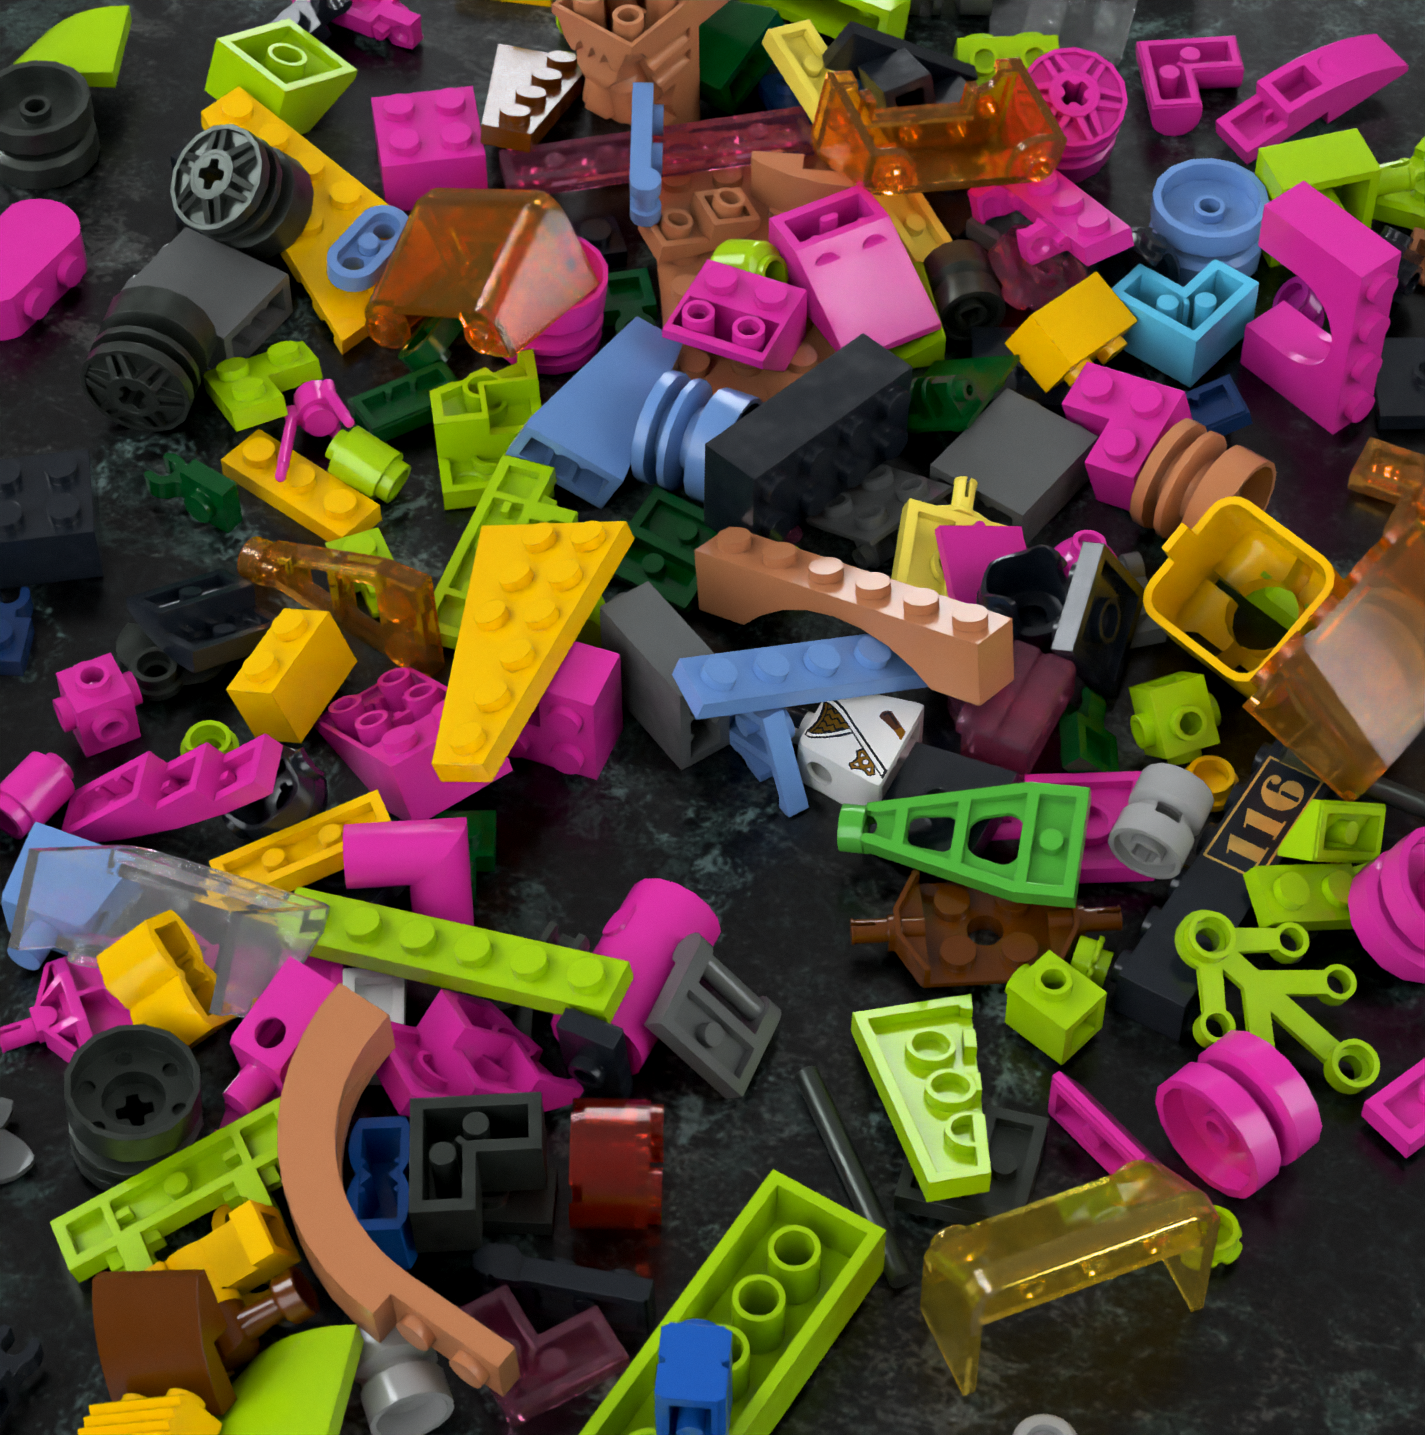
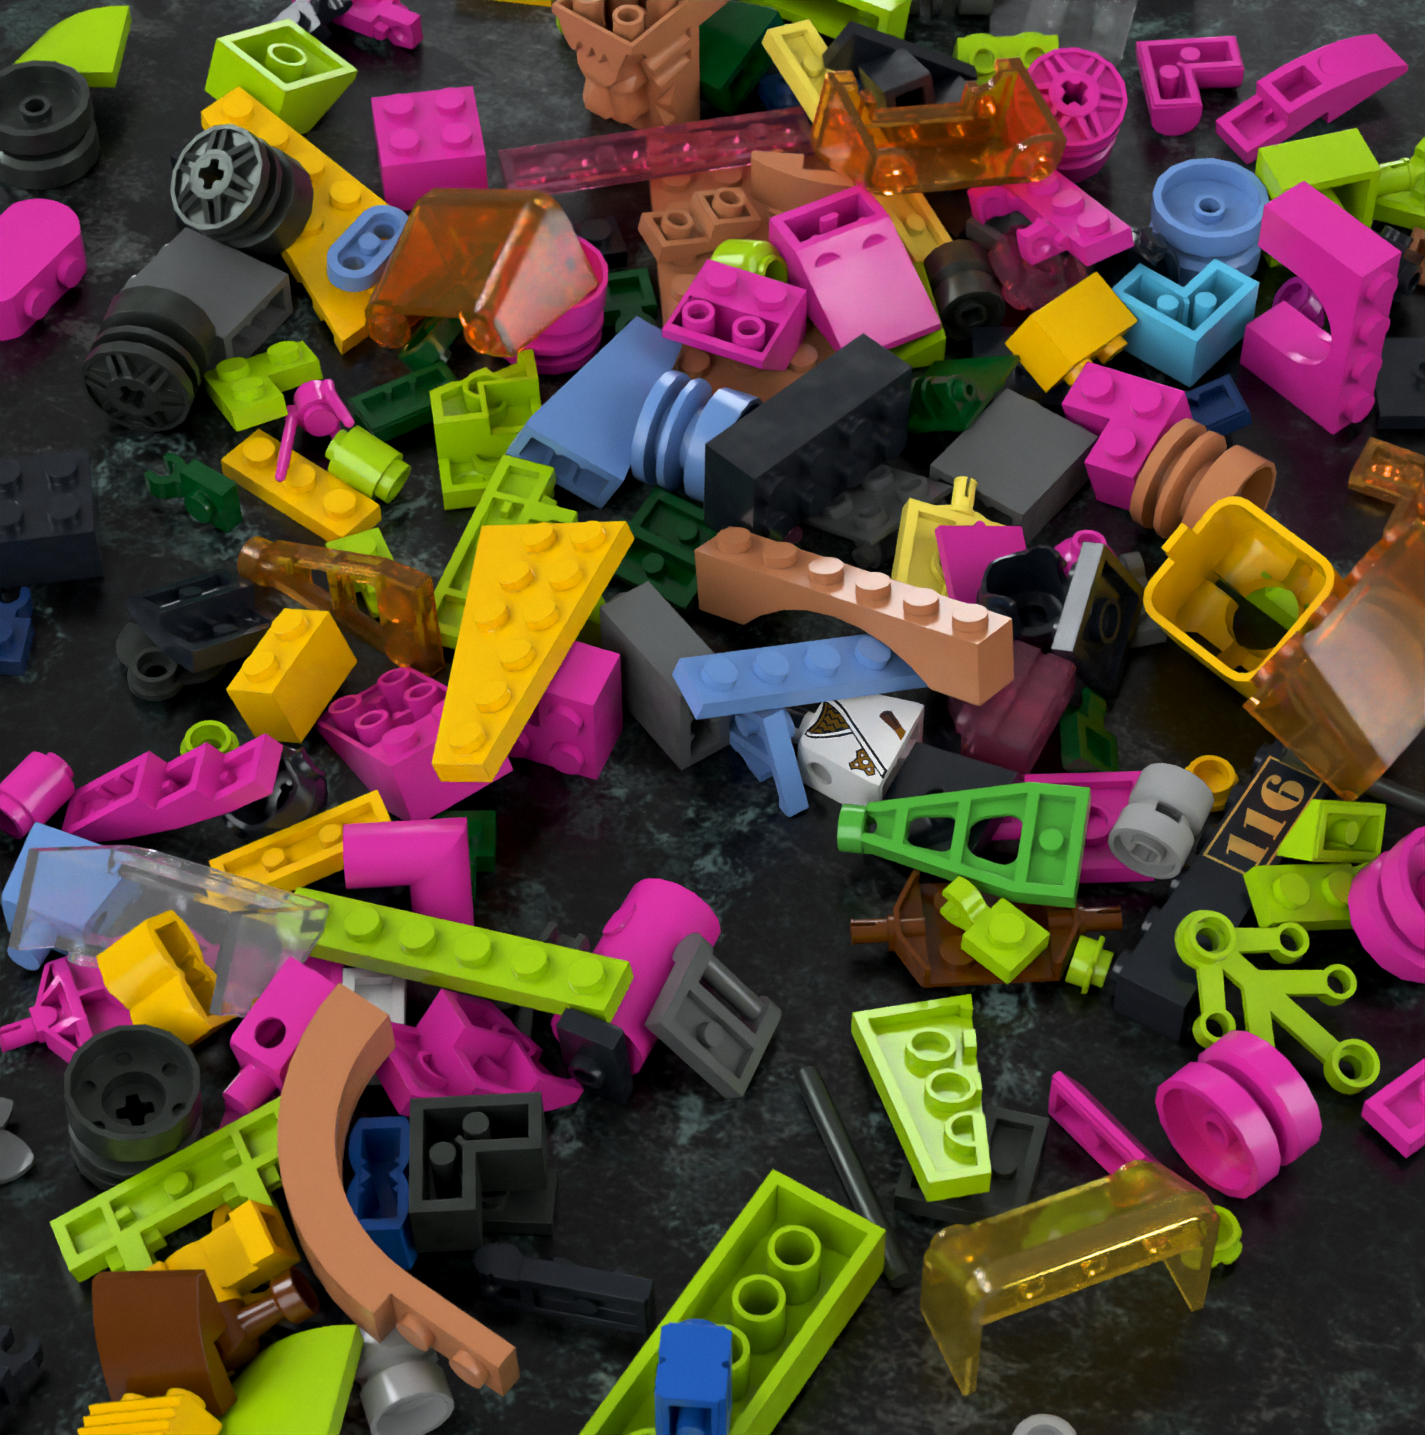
(98, 704): dark pink brick -> none
(528, 95): wing -> none
(550, 1364): clear pink brick -> none
(611, 1164): clear red brick -> none
(645, 156): medium blue plate -> none
(996, 936): none -> lime plate
(1054, 1006): lime brick -> none
(1174, 717): lime brick -> none

